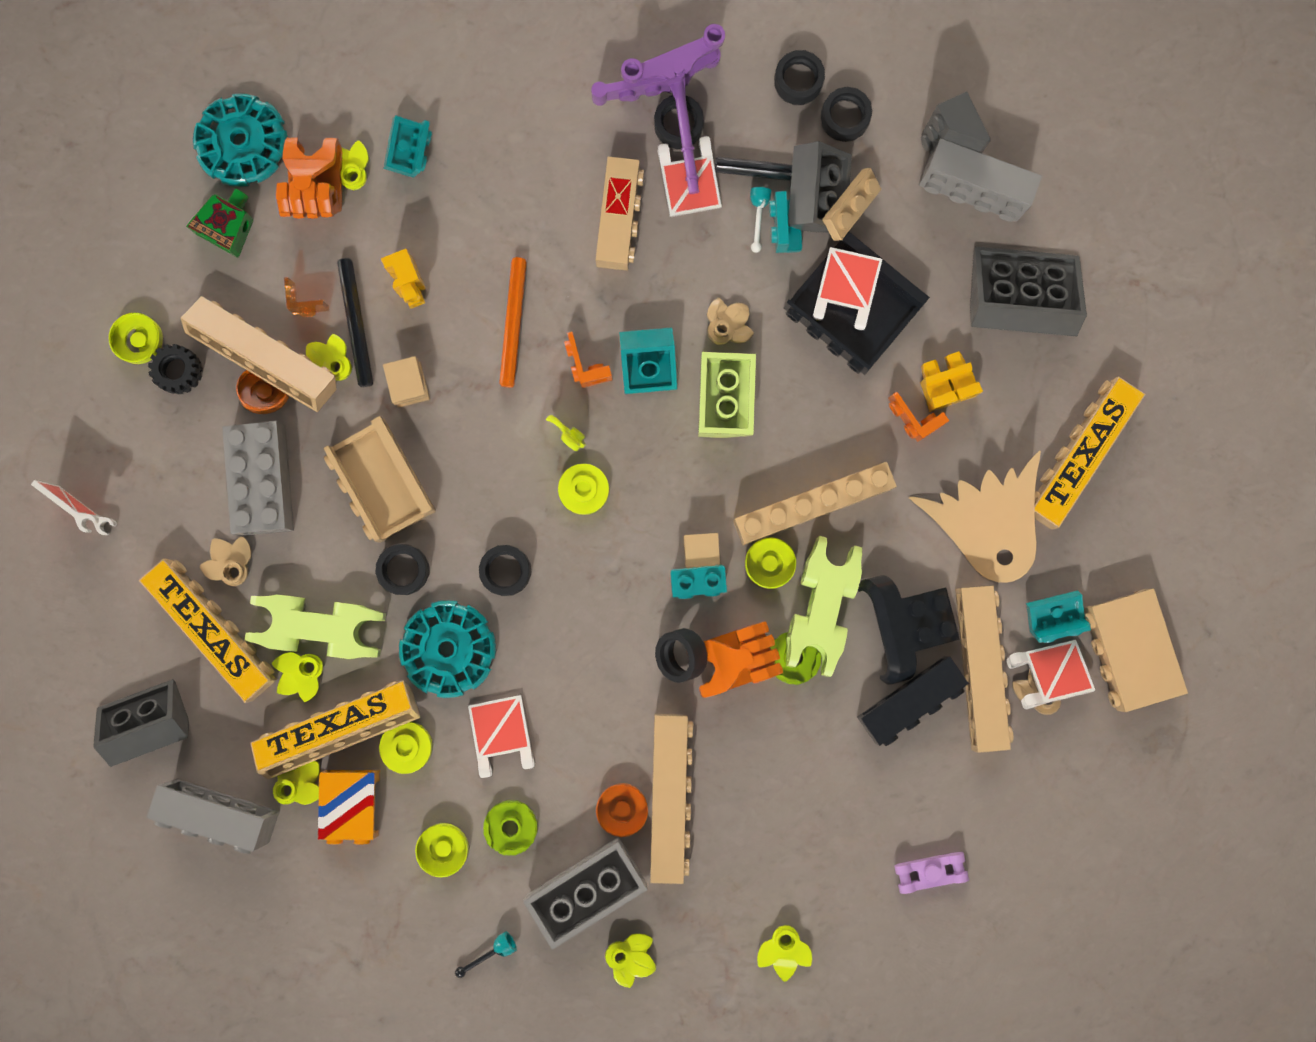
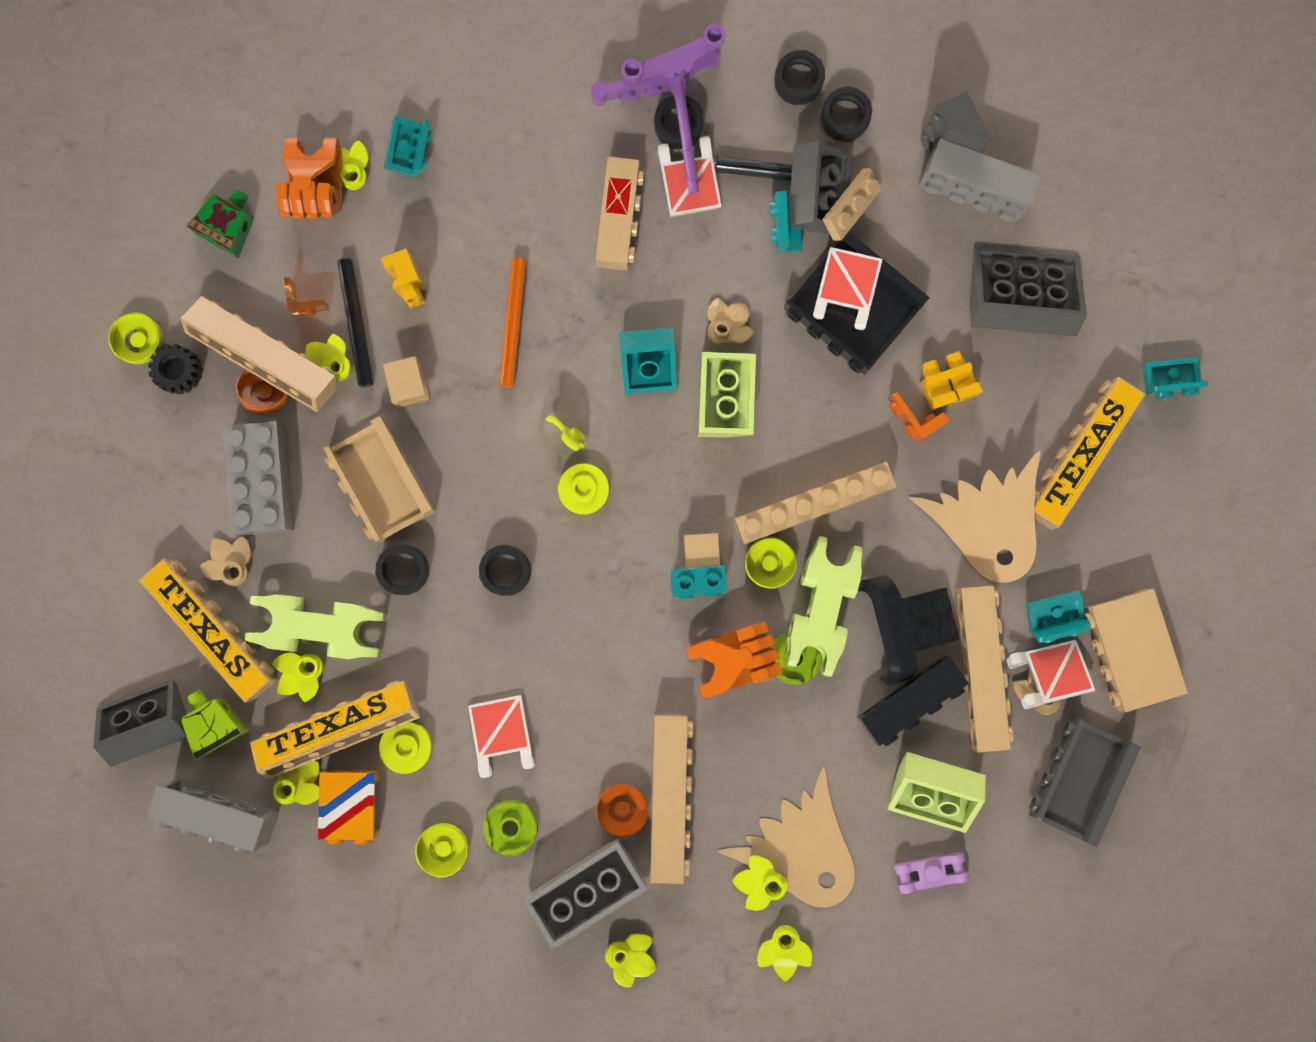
(74, 507): white flag -> none
(210, 725): none -> lime torso
(248, 153): teal plate -> none
(463, 645): teal plate -> none
(503, 945): hinge -> none
(596, 373): orange bracket -> none
(666, 660): black tyre -> none
(755, 883): none -> neon yellow plate
(759, 198): hinge -> none
(804, 848): none -> tan piece
(937, 792): none -> yellowish green slope
(1084, 781): none -> dark grey panel
(1173, 376): none -> teal bracket

